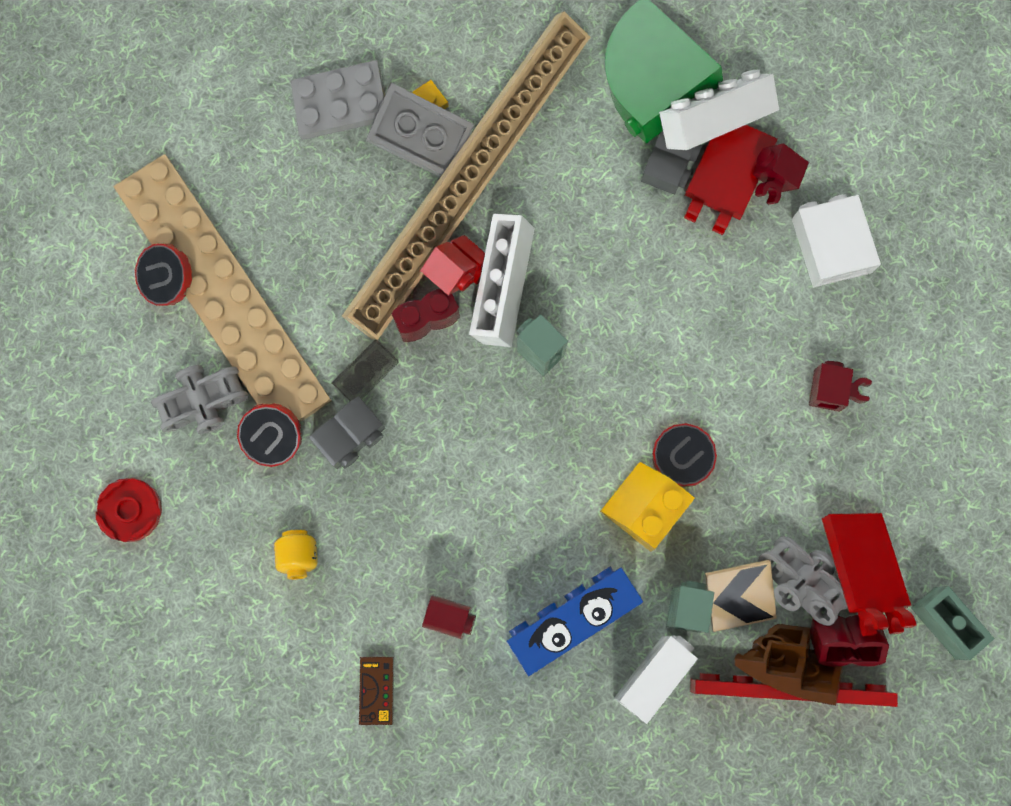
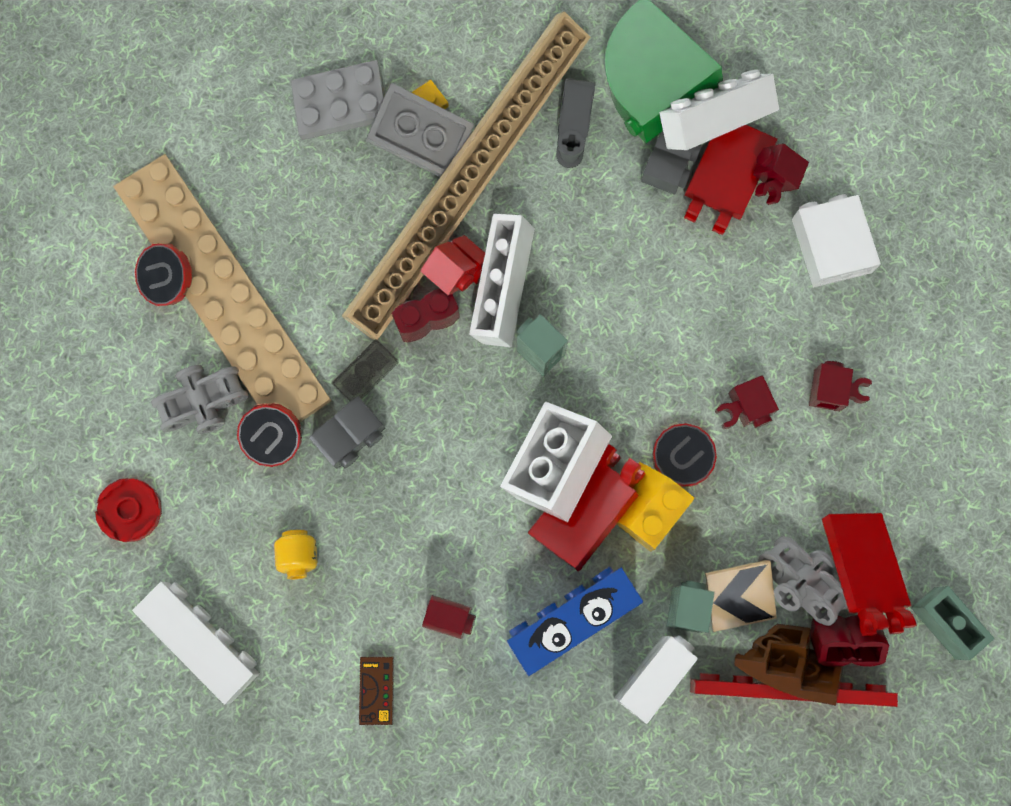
(196, 641): none -> white brick
(556, 461): none -> white brick
(574, 121): none -> dark grey piece
(595, 515): none -> red tile
(750, 403): none -> dark red brick

